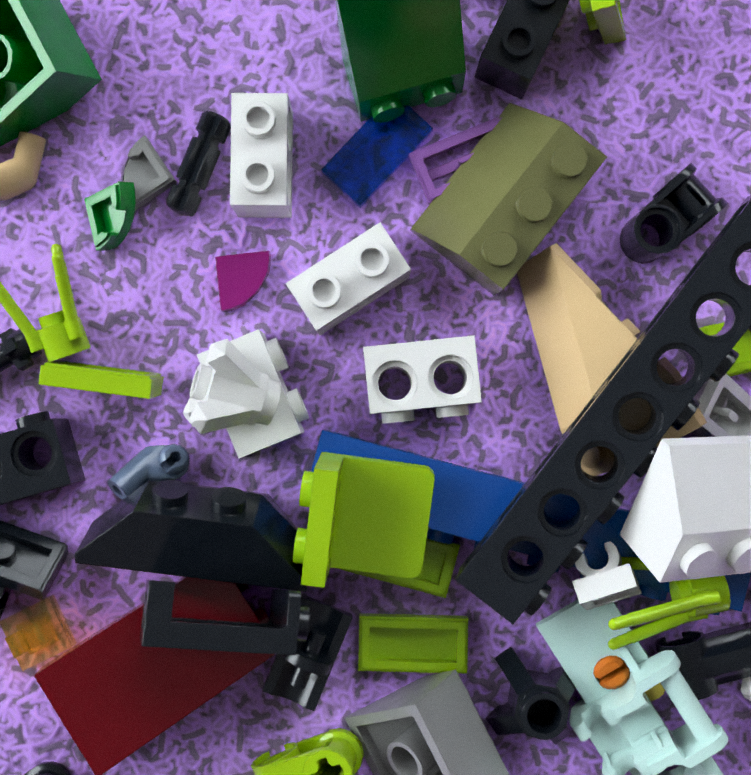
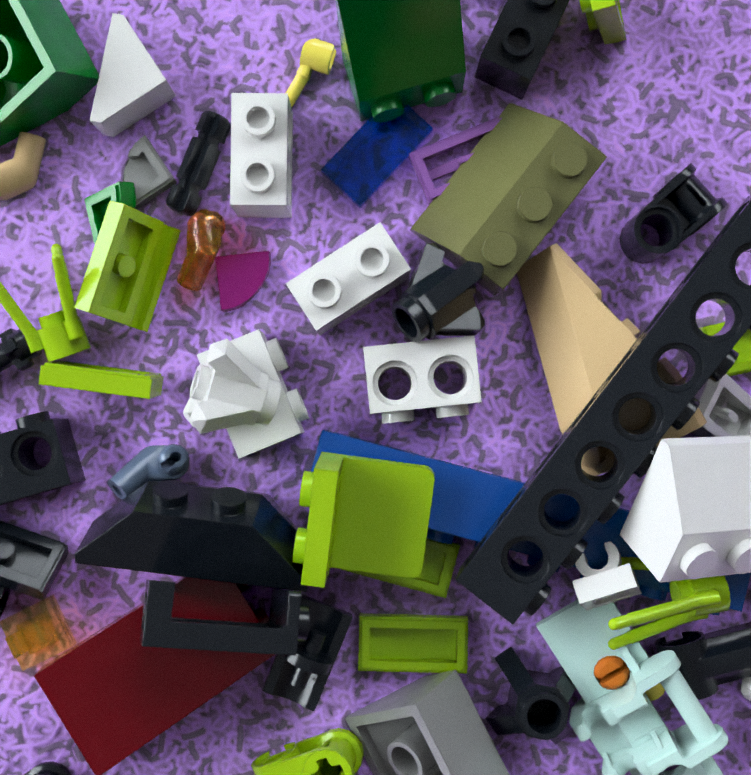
(127, 82): none -> white slope
(127, 267): none -> lime plate
(203, 243): none -> clear orange arm
(315, 56): none -> light yellow hand
(439, 298): none -> black rock

